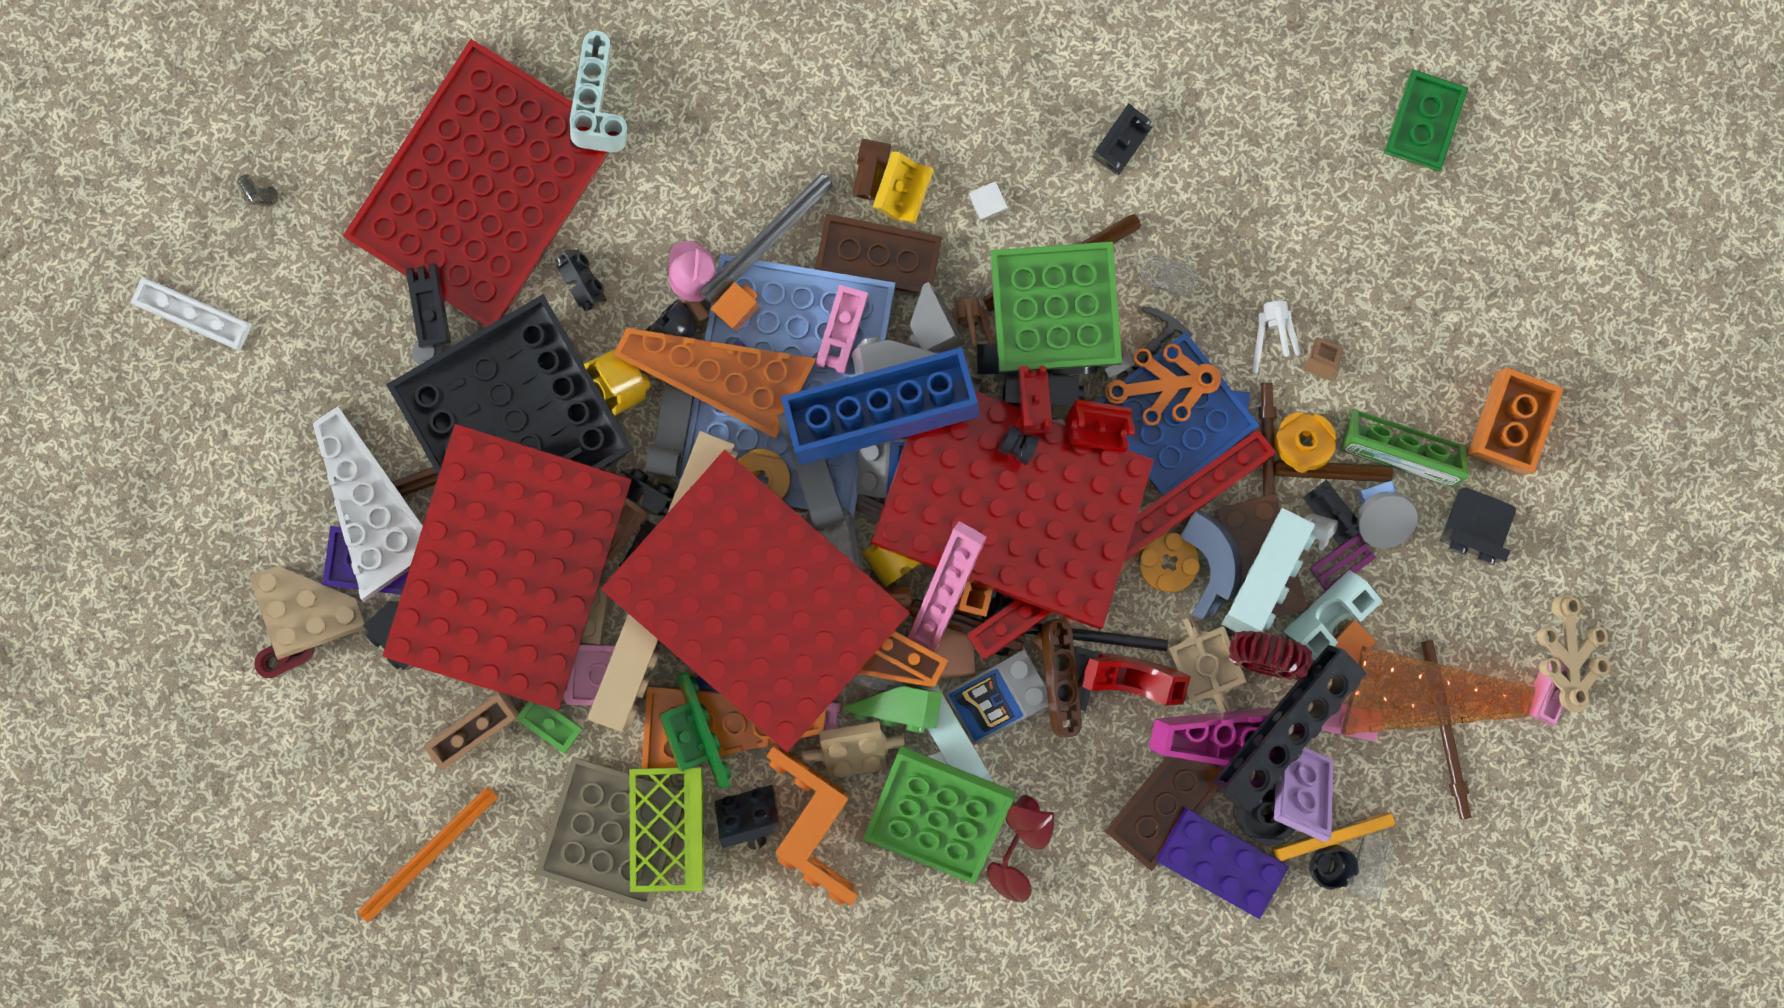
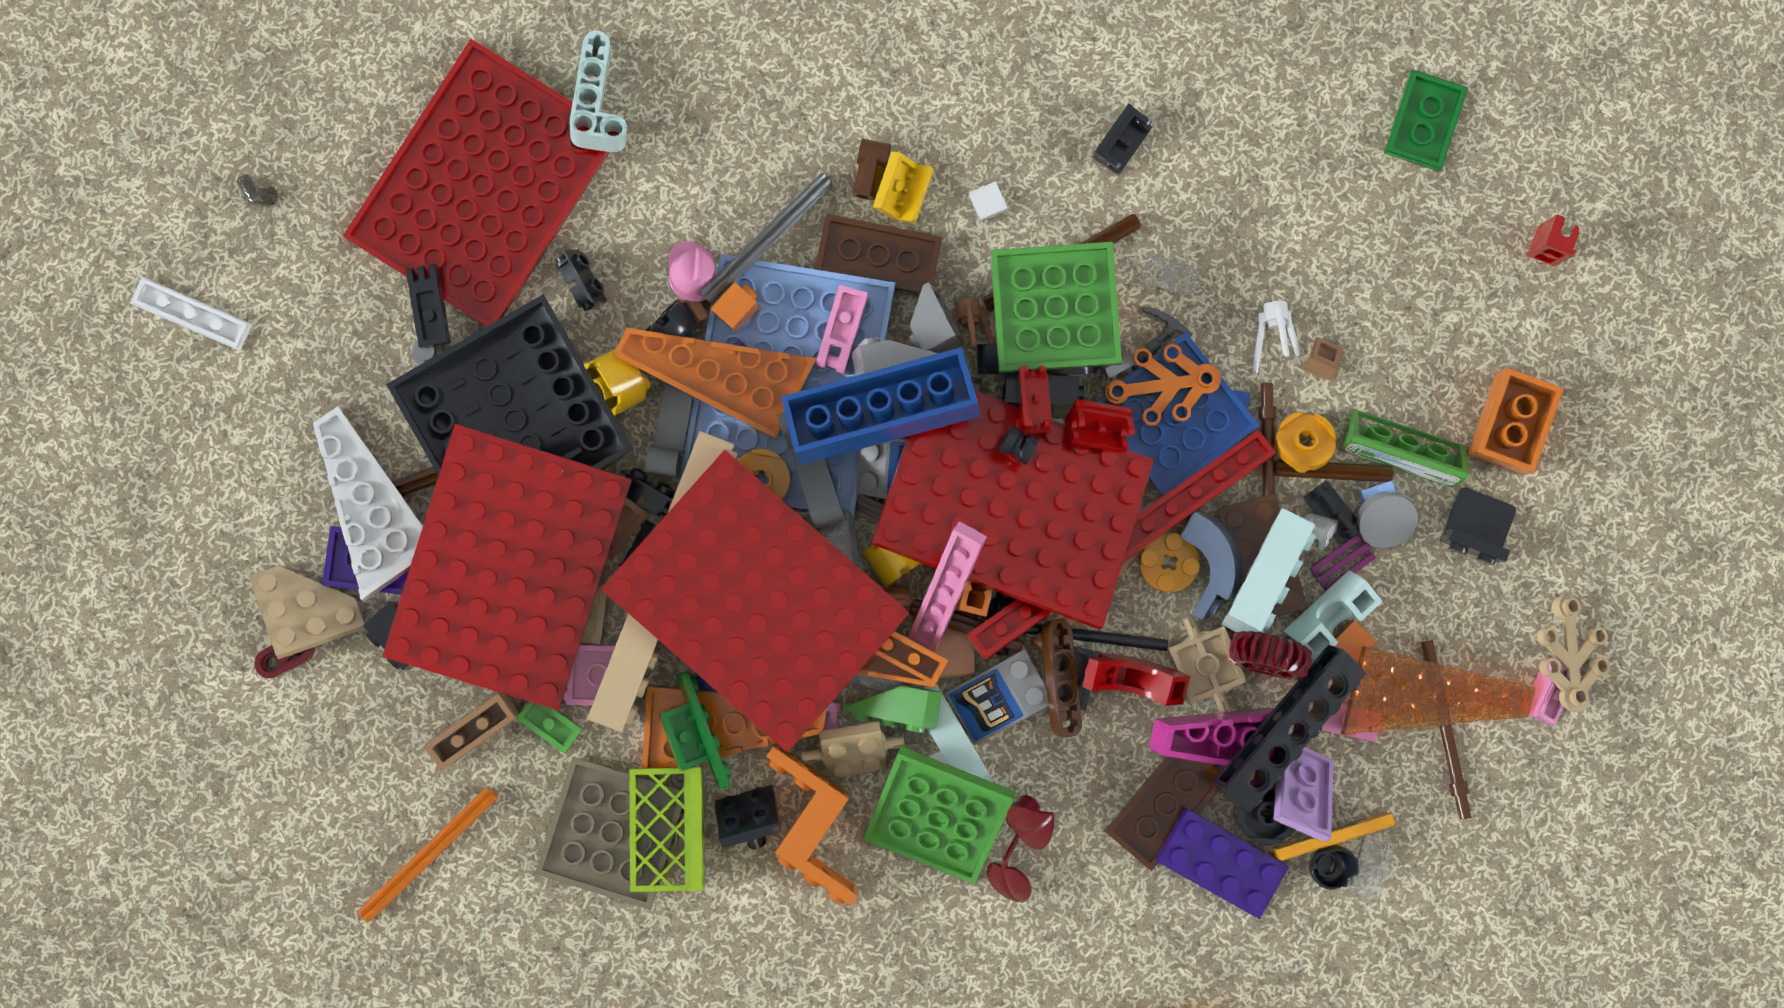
(1550, 244): none -> red hinge

